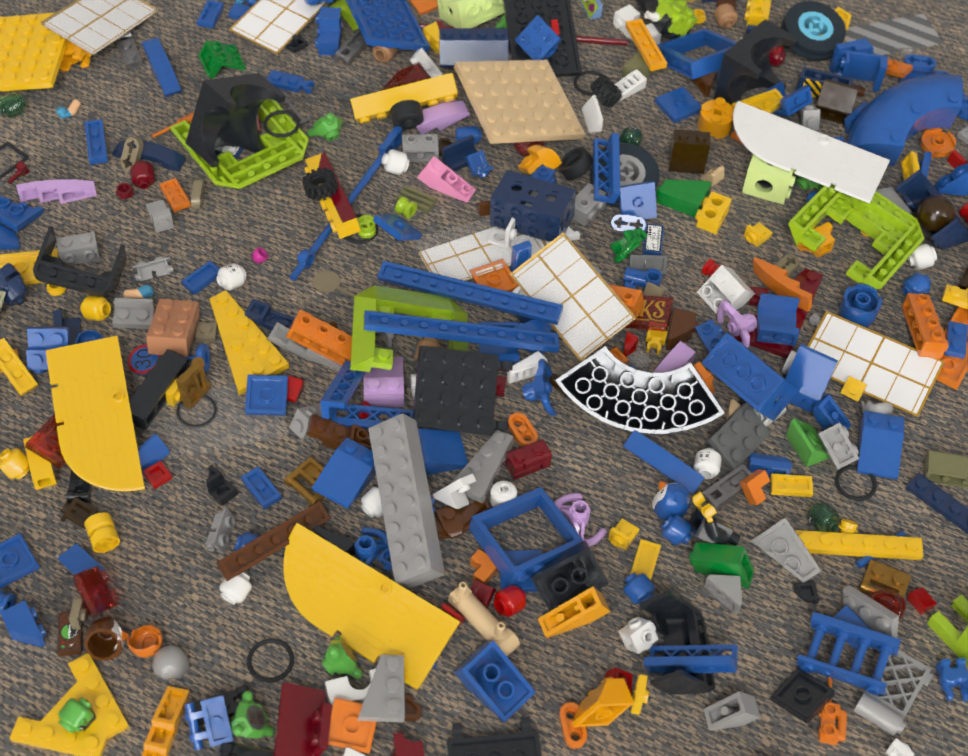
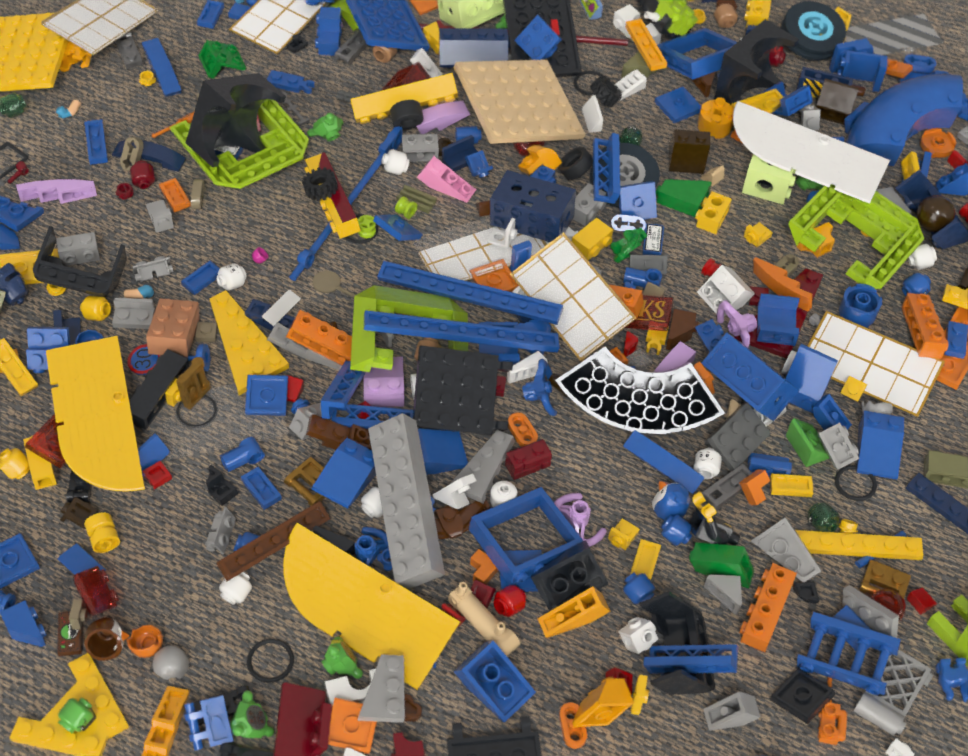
(147, 78): none -> yellow plate
(247, 452): none -> blue piece
(281, 135): black piece -> none
(281, 307): none -> white sticker
(299, 404): none -> blue plate
(593, 238): none -> yellow brick
(768, 607): none -> orange brick

